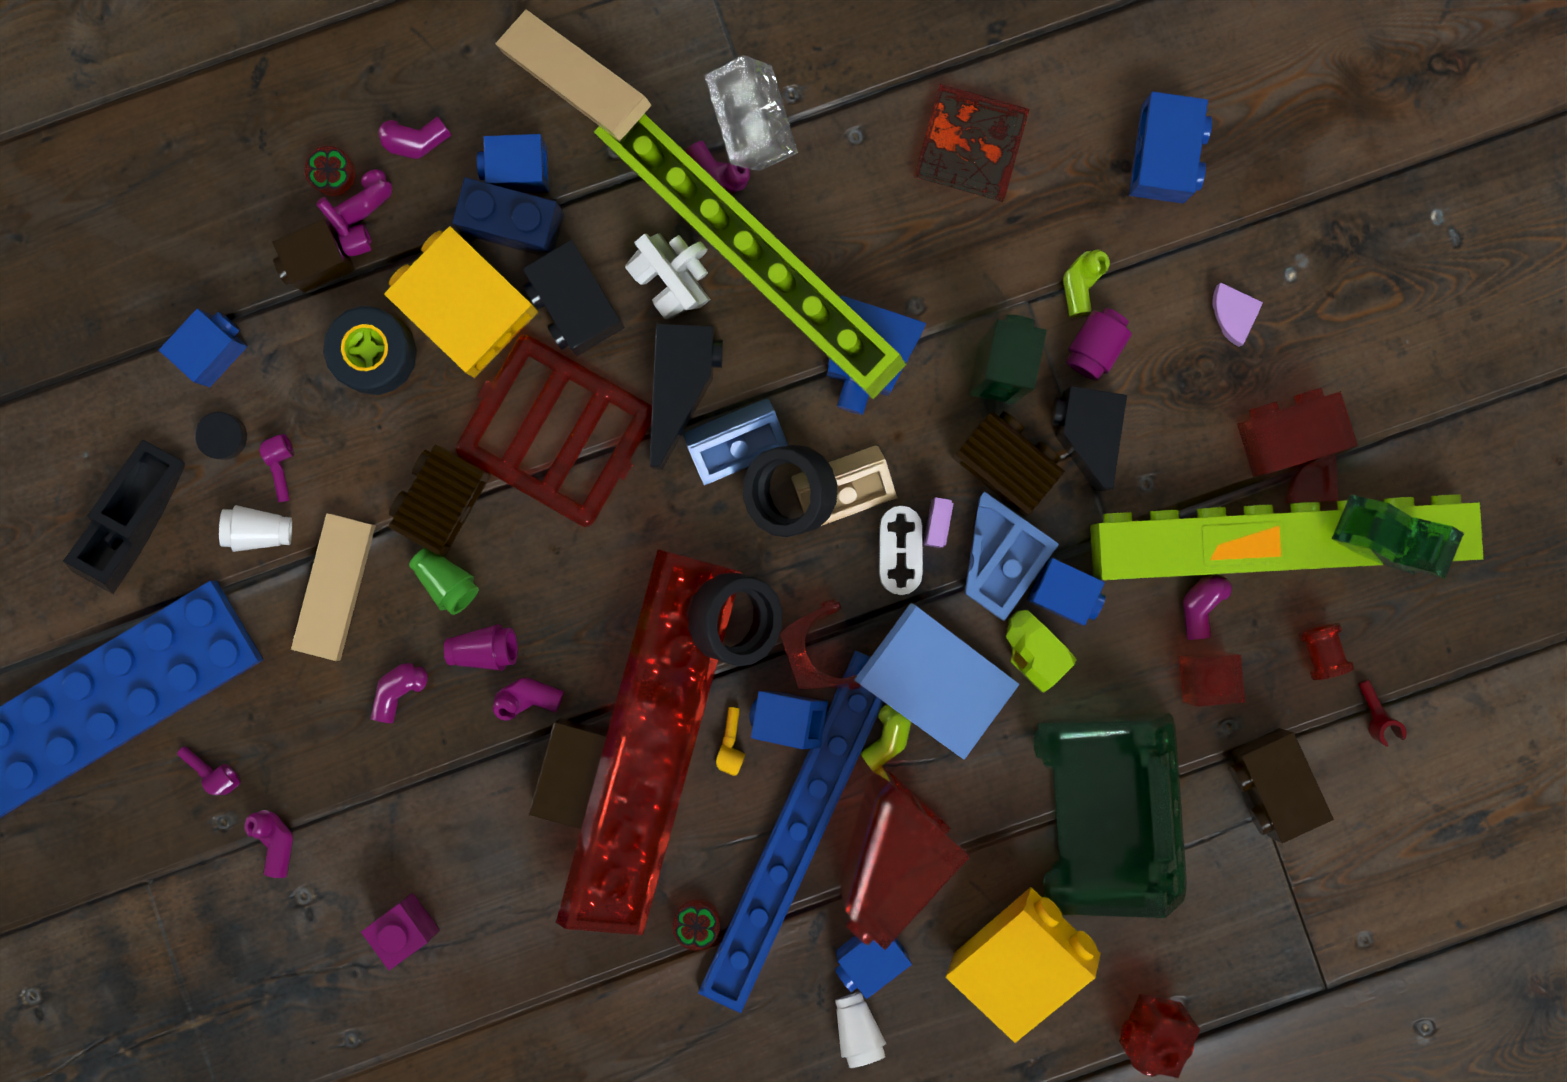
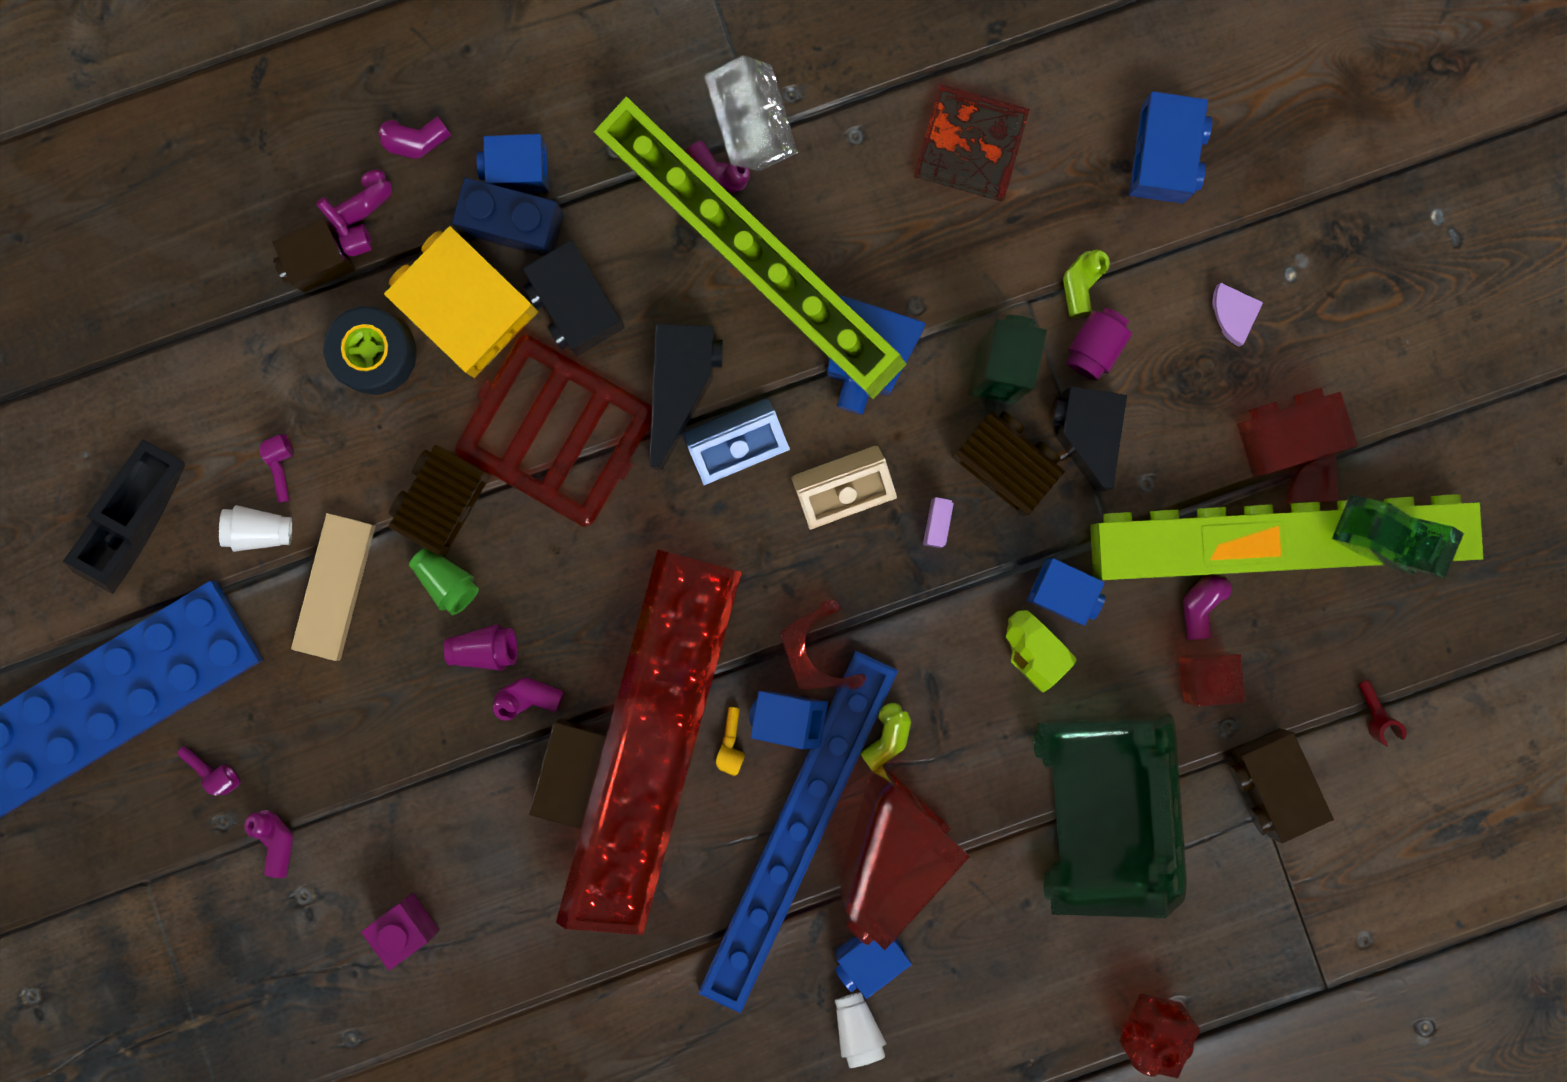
(204, 346): blue brick -> none
(220, 436): black tile -> none
(329, 171): tile -> none
(394, 685): magenta arm -> none
(573, 75): tan tile -> none
(658, 258): white hips -> none
(696, 925): tile -> none
(759, 500): black tyre -> none
(765, 624): black tyre -> none
(912, 550): white beam -> none
(937, 681): medium blue tile -> none
(1003, 557): medium blue wing -> none
(1024, 964): yellow brick -> none
(1326, 651): clear red bush -> none

